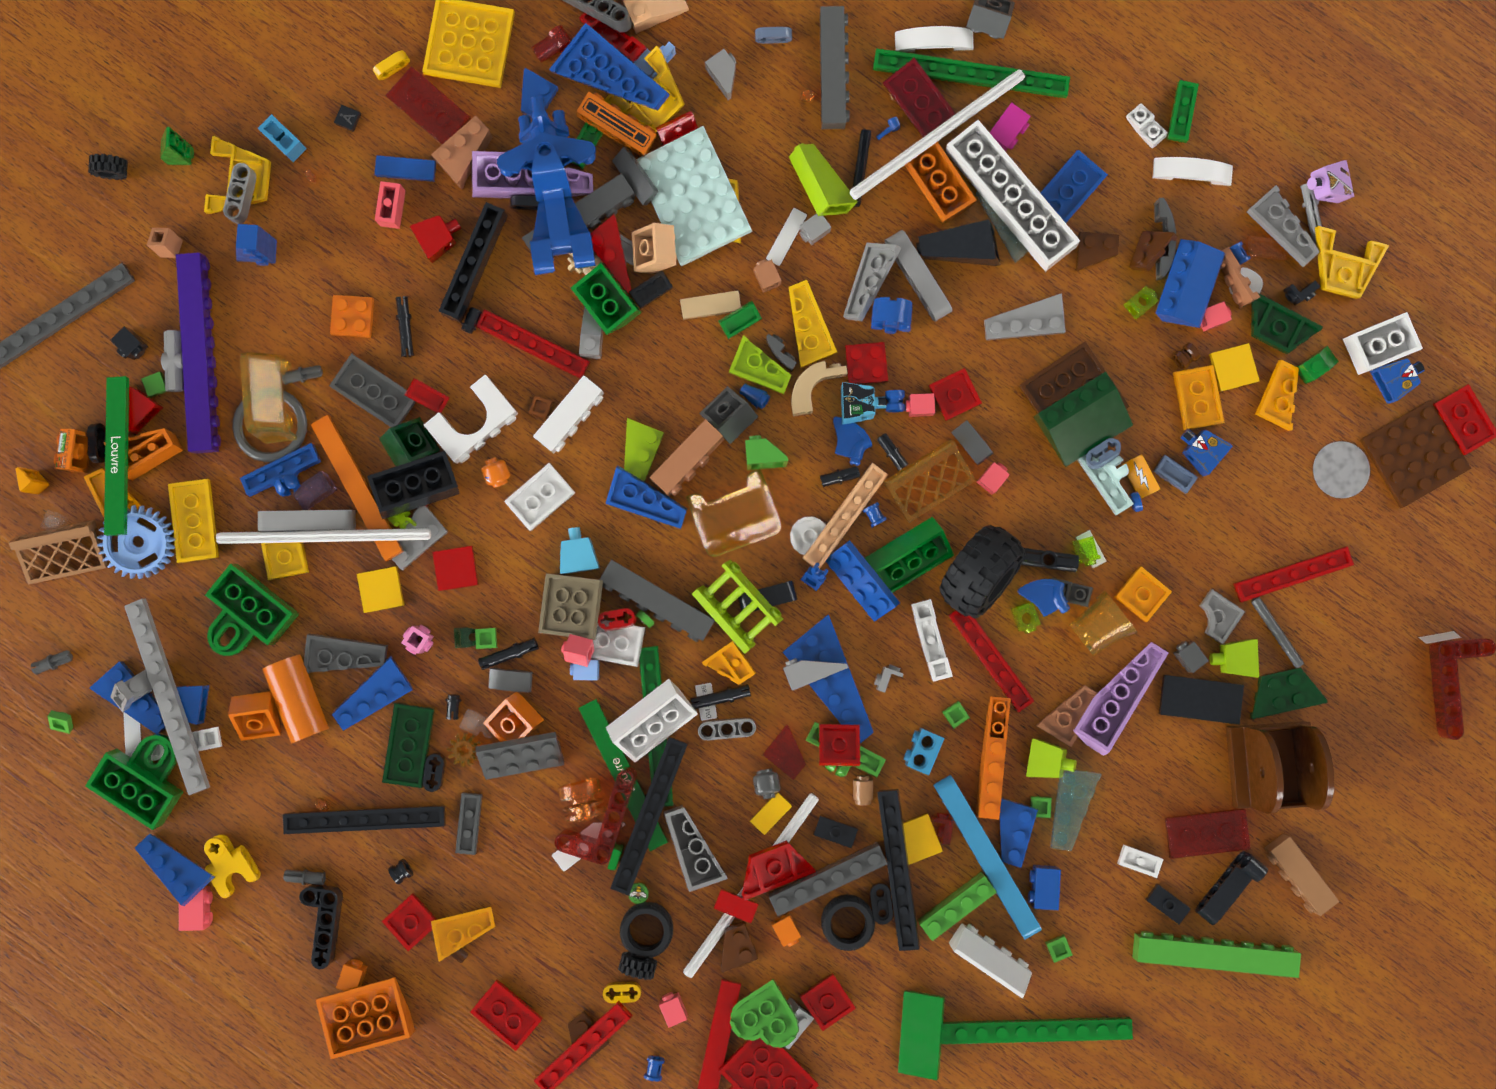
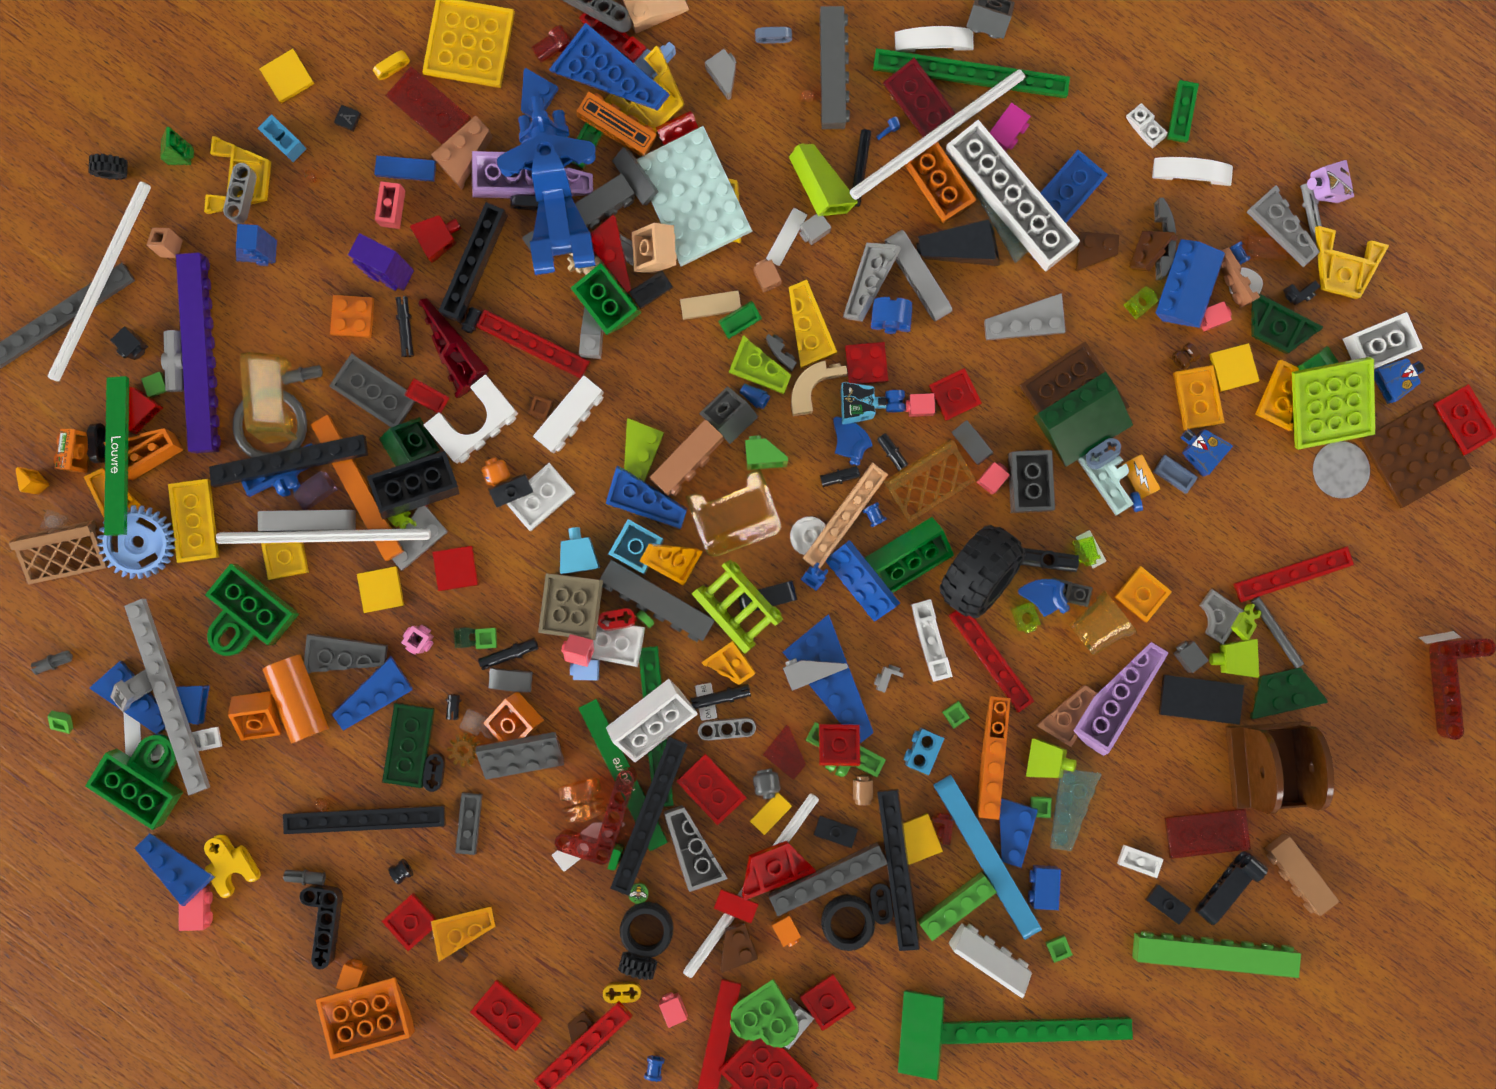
(99, 281): none -> white axle
(287, 76): none -> yellow tile
(288, 460): none -> black plate
(380, 263): none -> dark purple brick
(461, 361): none -> dark red wedge
(510, 490): none -> black plate
(632, 545): none -> medium azure brick
(671, 560): none -> light orange wing
(711, 789): none -> red plate
(1031, 481): none -> dark grey brick
(1244, 623): none -> lime plate
(1333, 403): none -> lime plate

